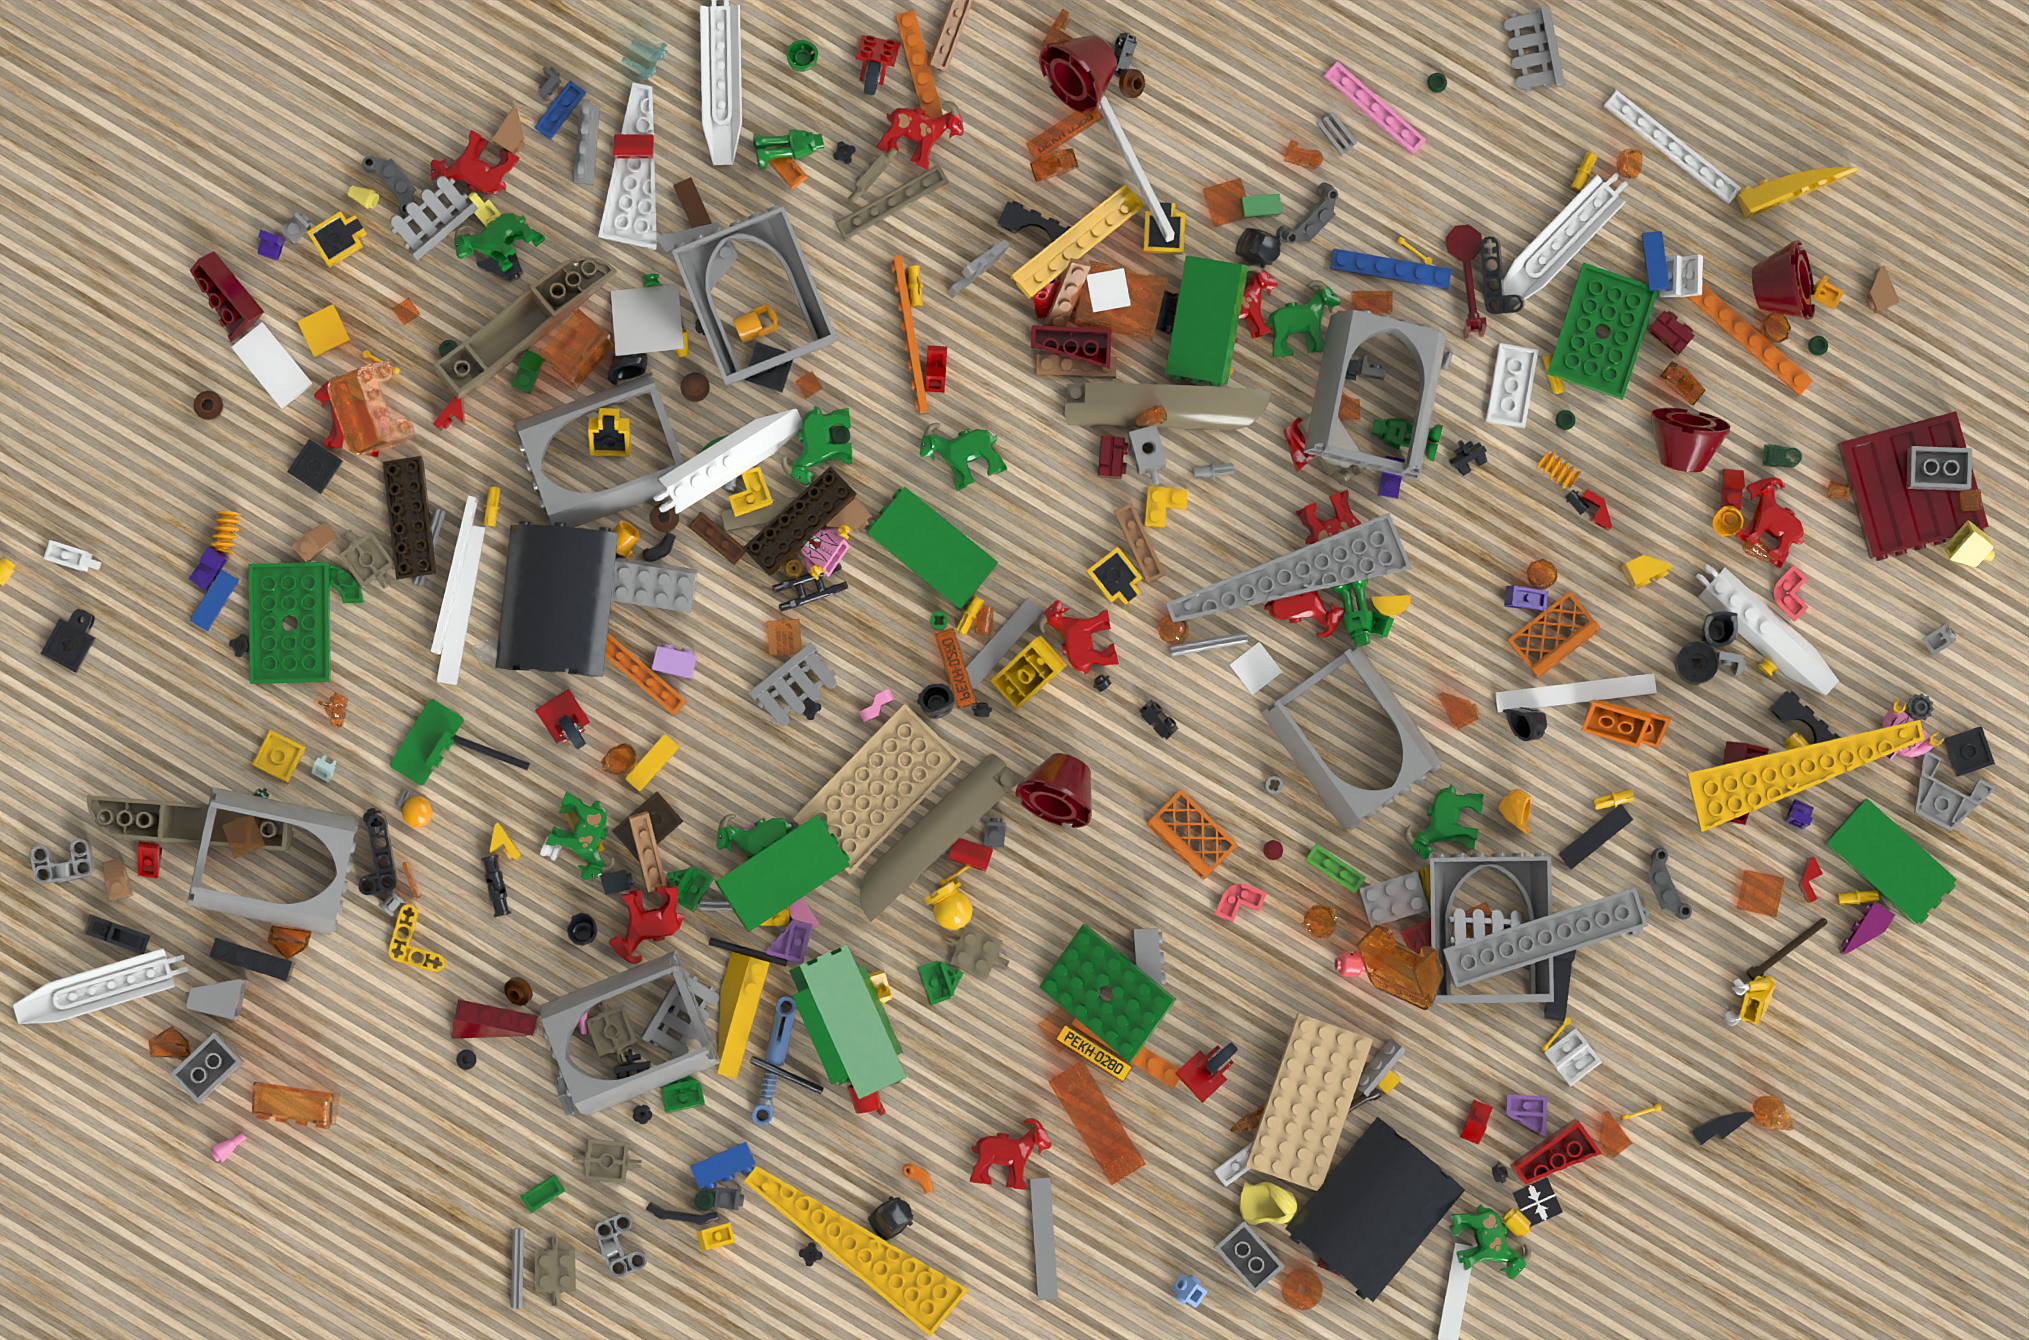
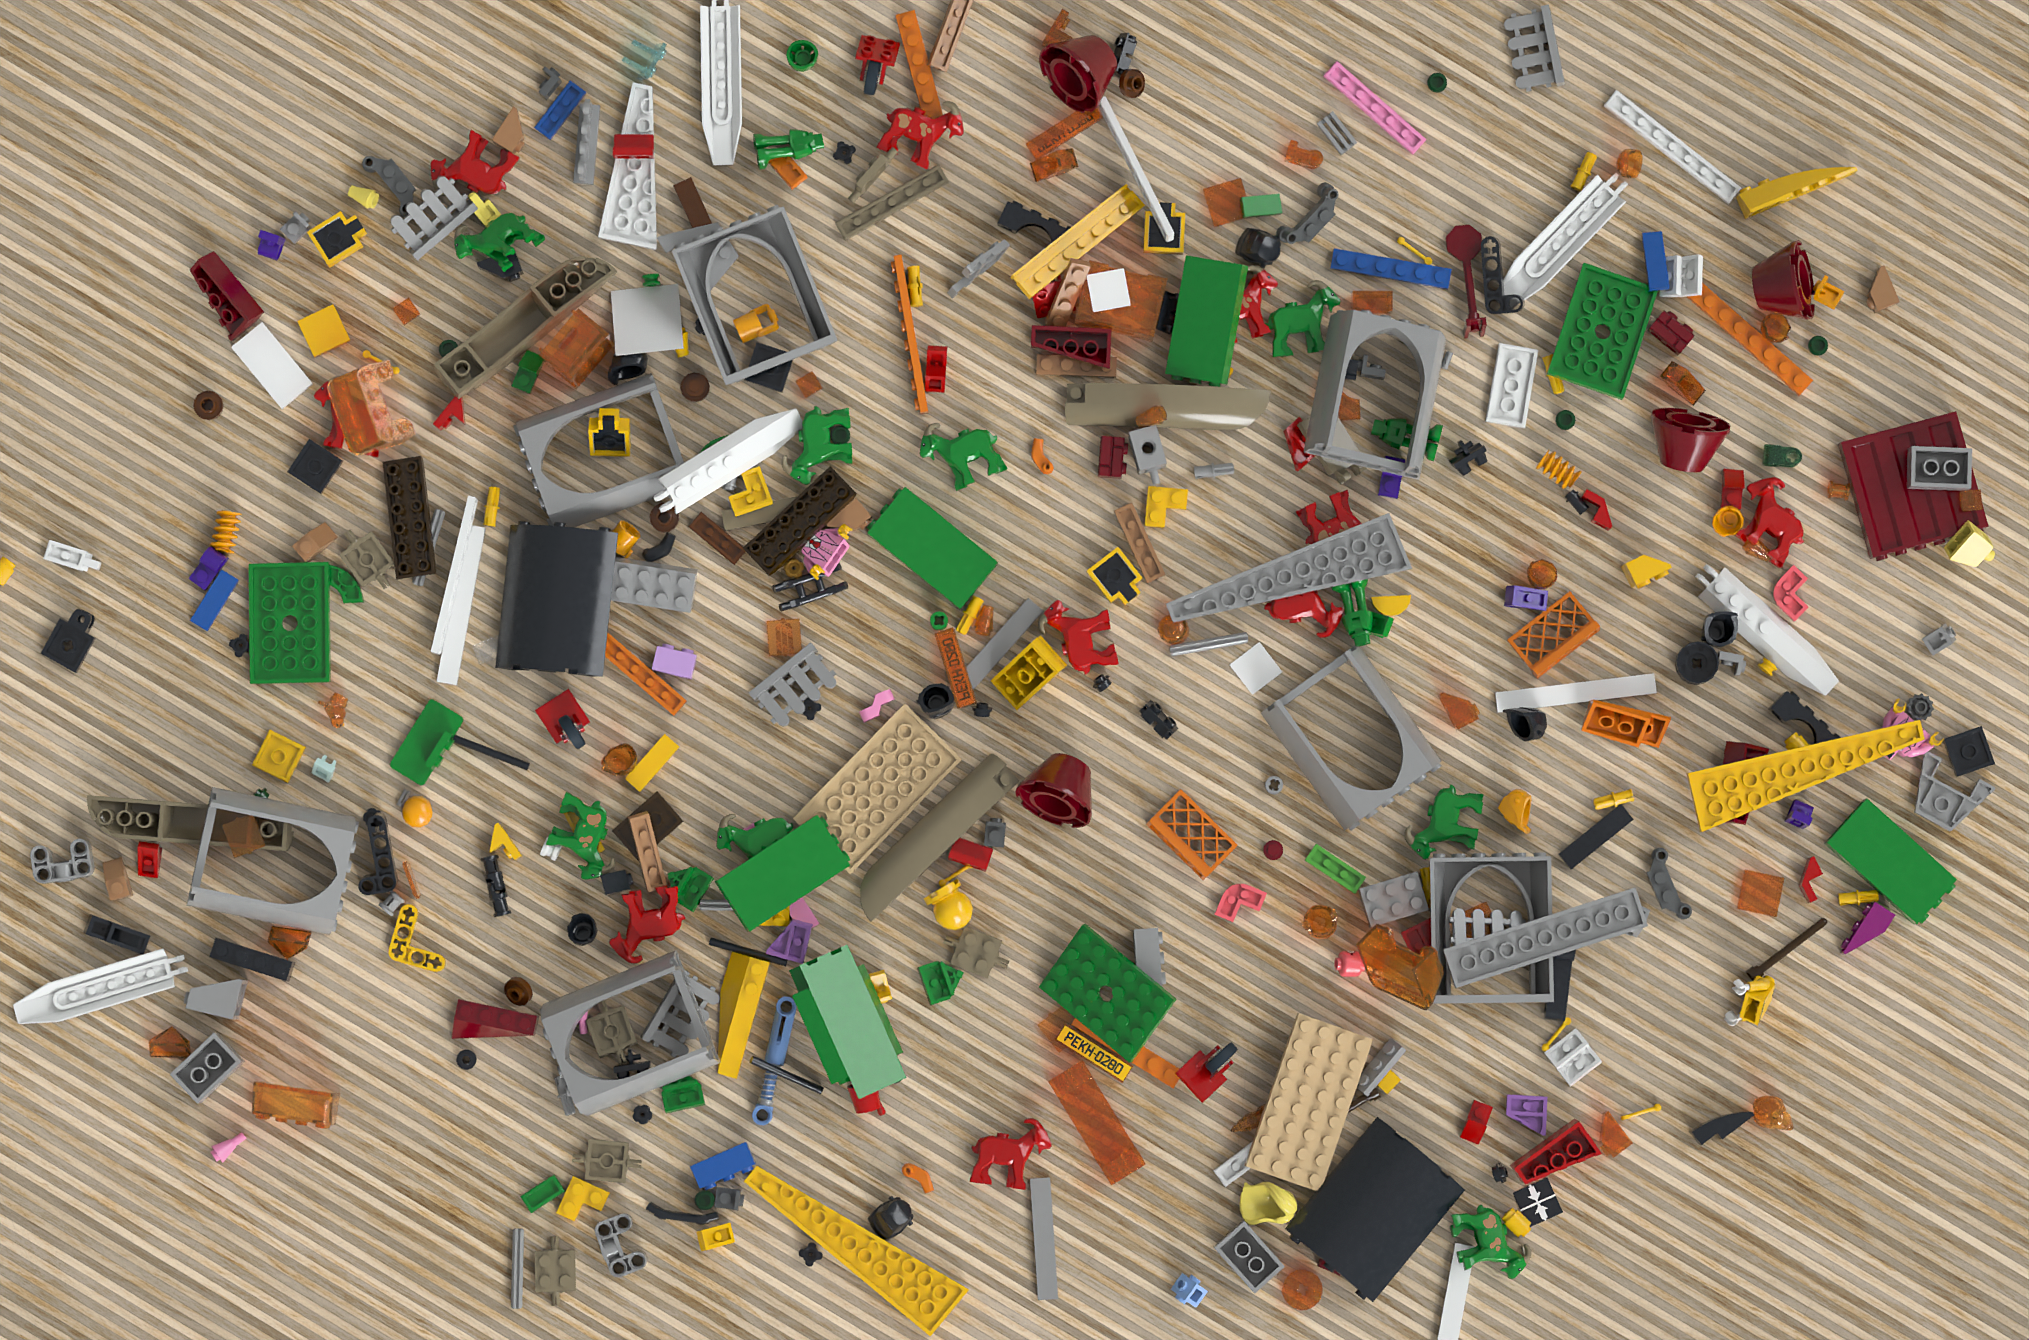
(579, 1193): none -> yellow plate
(1039, 458): none -> orange arm

